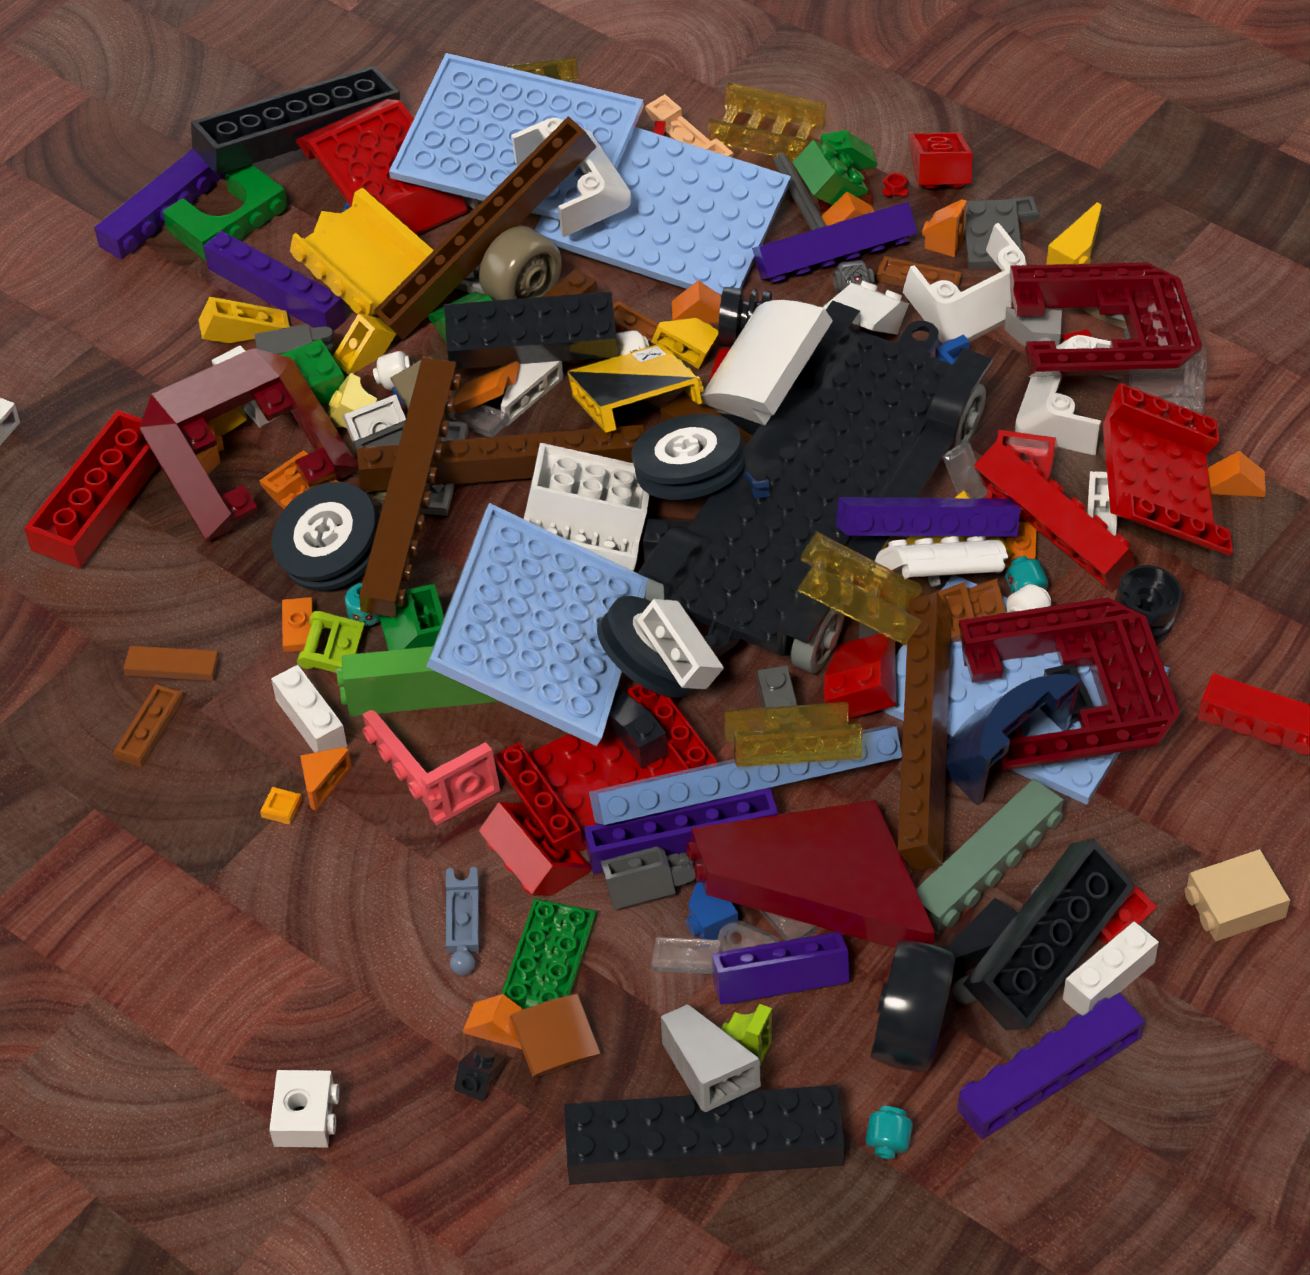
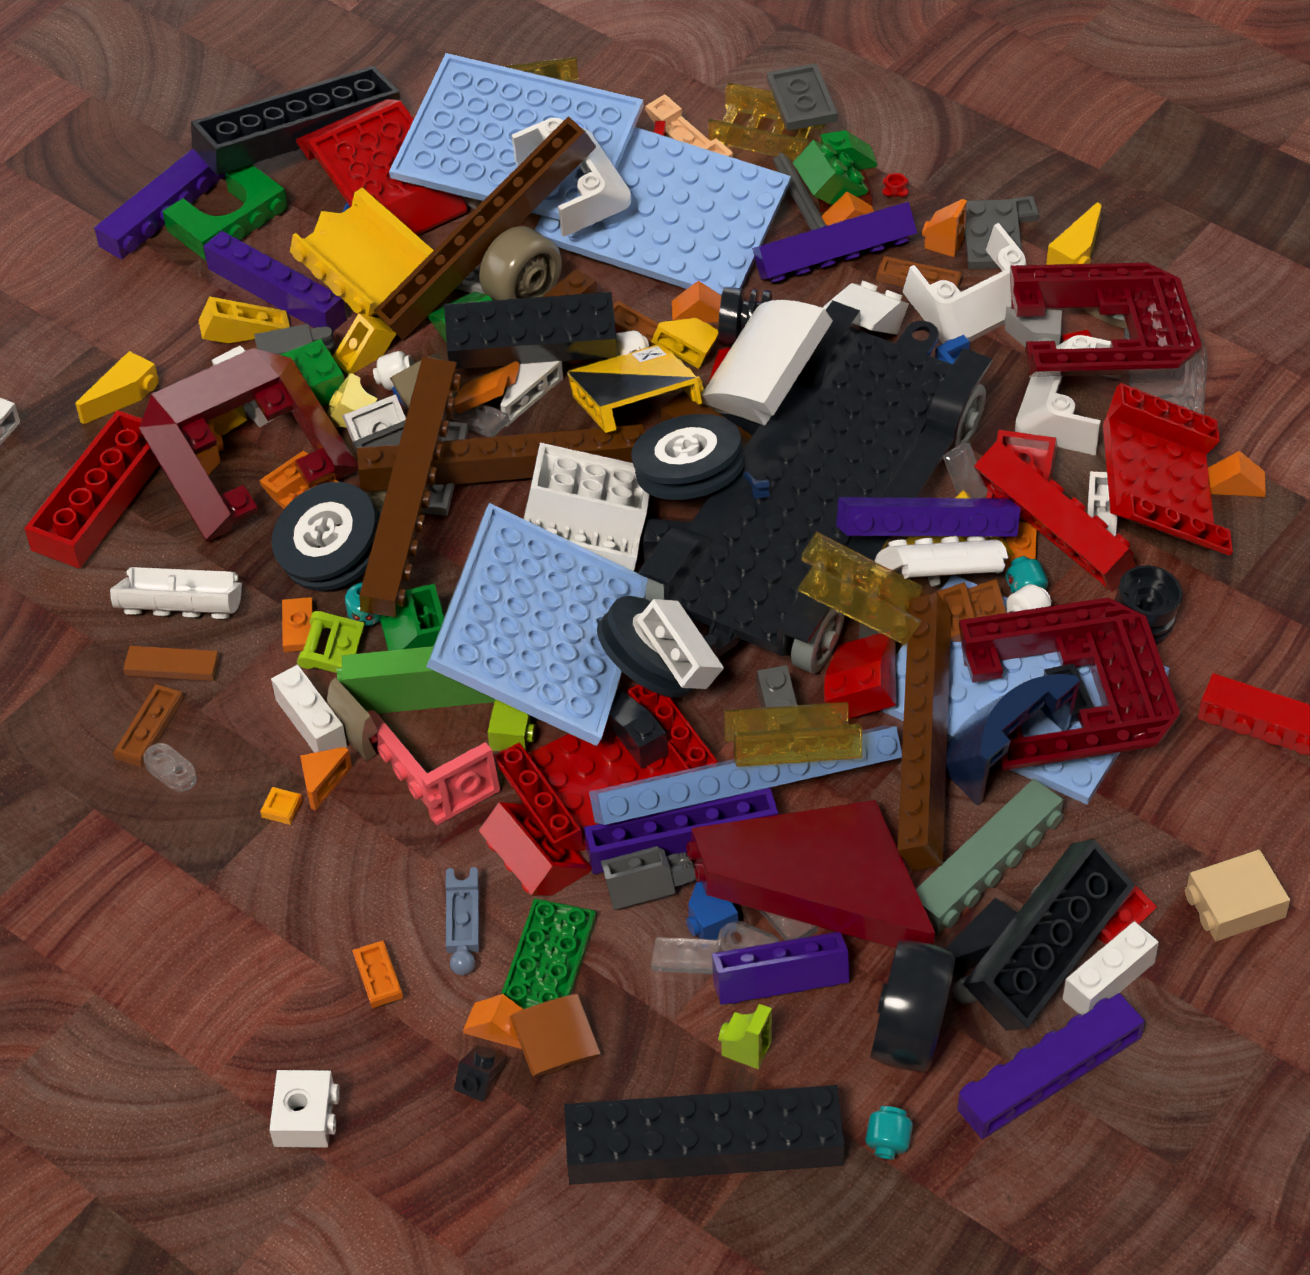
(120, 387): none -> yellow slope
(167, 766): none -> clear plate
(177, 591): none -> white container
(355, 719): none -> dark tan slope
(377, 974): none -> orange plate
(509, 727): none -> lime arch
(708, 1058): light grey slope -> none
(801, 96): none -> dark grey plate
(850, 273): dark grey head -> none
(941, 159): red slope -> none

